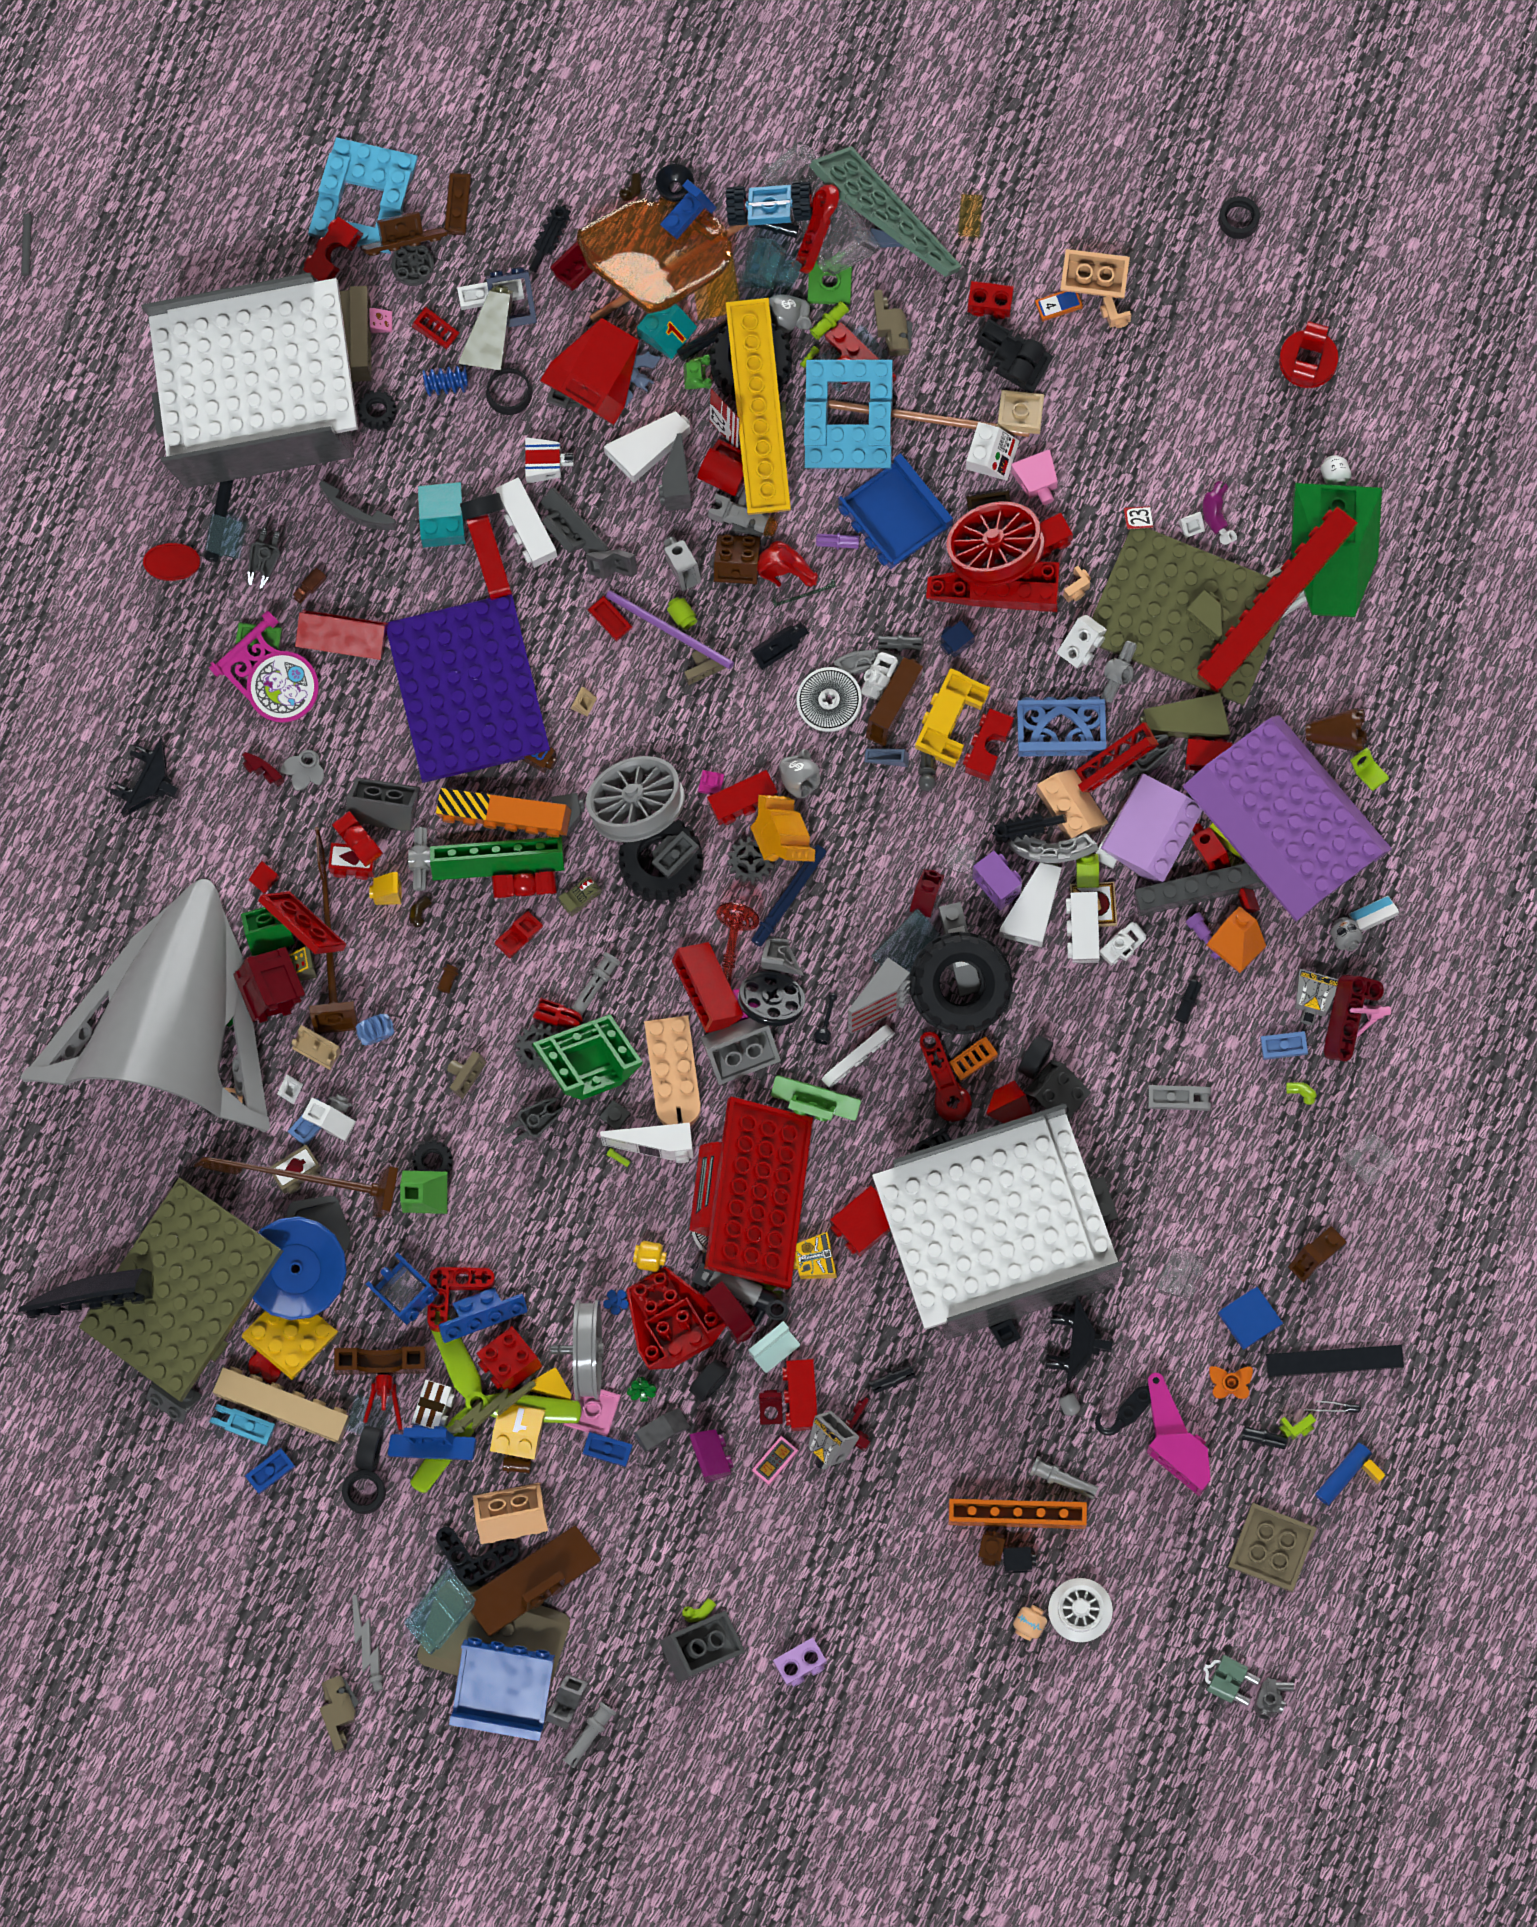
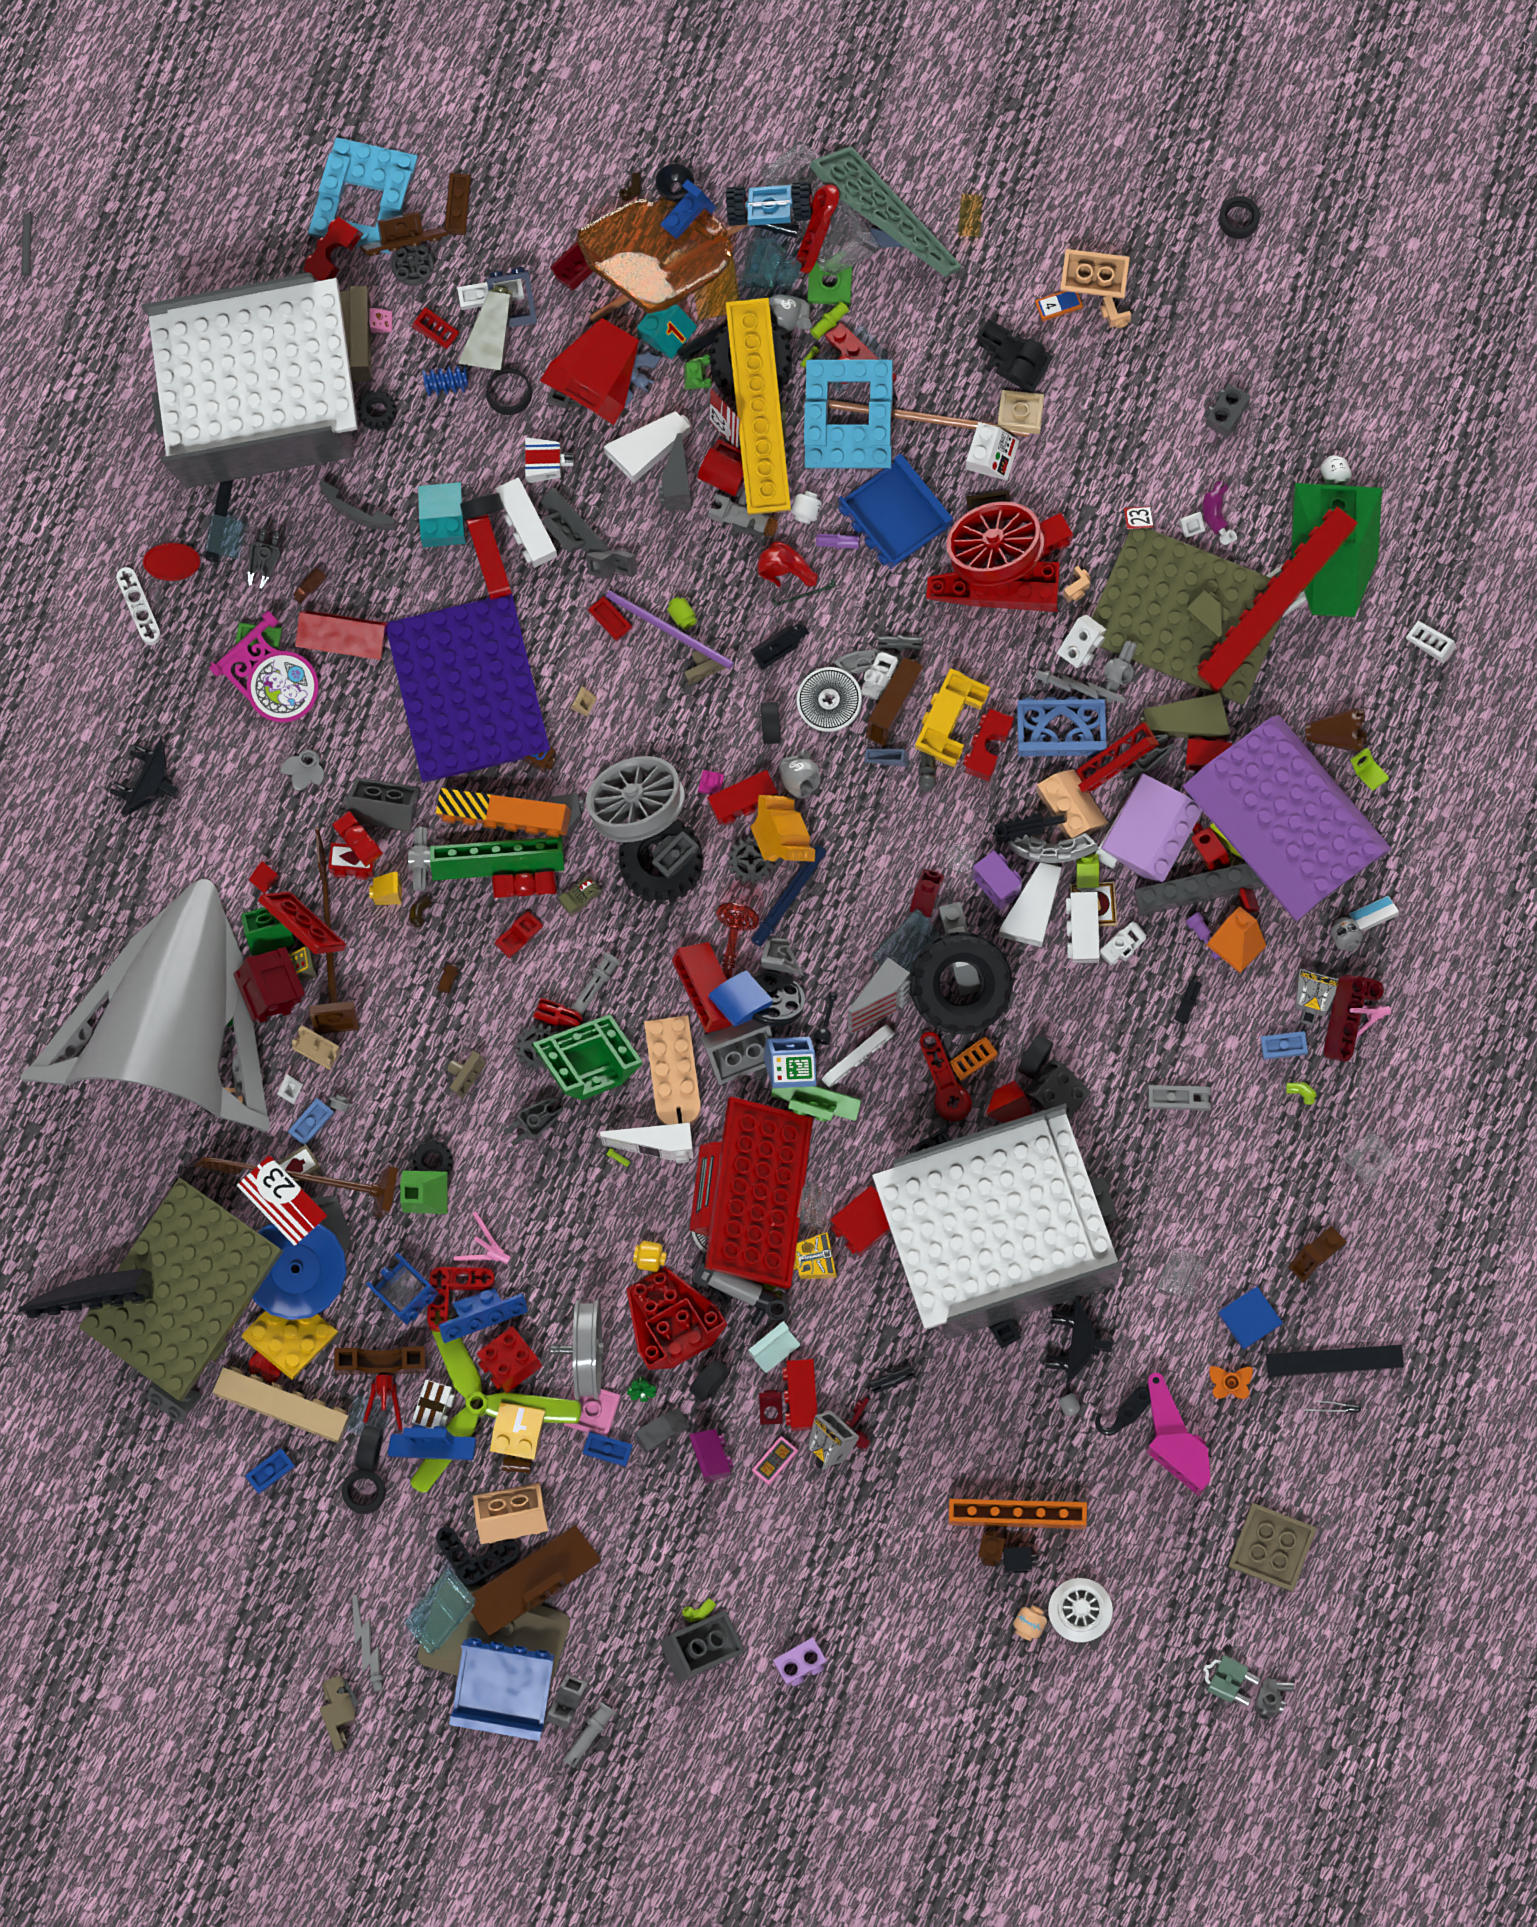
(140, 605): none -> white beam
(245, 1425): medium azure hinge -> none
(258, 766): dark red slope -> none
(281, 1200): none -> sticker
(329, 1119): white slope -> none
(375, 1029): medium blue gear -> none
(493, 1252): none -> bright pink plant
(501, 1403): olive piece -> none
(545, 244): black piece -> none
(552, 1385): yellow slope -> none
(615, 1115): dark grey plate -> none
(616, 1301): blue plant -> none
(682, 563): light grey torso -> none
(730, 1312): dark red arch -> none
(736, 559): reddish brown bracket -> none
(740, 998): none -> slope
(770, 723): none -> black tyre
(790, 1062): none -> slope
(806, 507): none -> white head
(814, 1206): none -> clear piece
(892, 326): dark tan plate -> none
(956, 639): dark blue brick -> none
(991, 294): red brick -> none
(1036, 476): bright pink torso -> none
(1054, 1474): light grey pin -> none
(1066, 682): none -> light grey piece
(1231, 412): none -> dark grey brick
(1264, 1438): black axle -> none
(1303, 373): red piece -> none
(1303, 1427): lime bracket -> none
(1343, 1474): blue piece -> none
(1373, 1471): yellow tile -> none
(1434, 652): none -> white slope

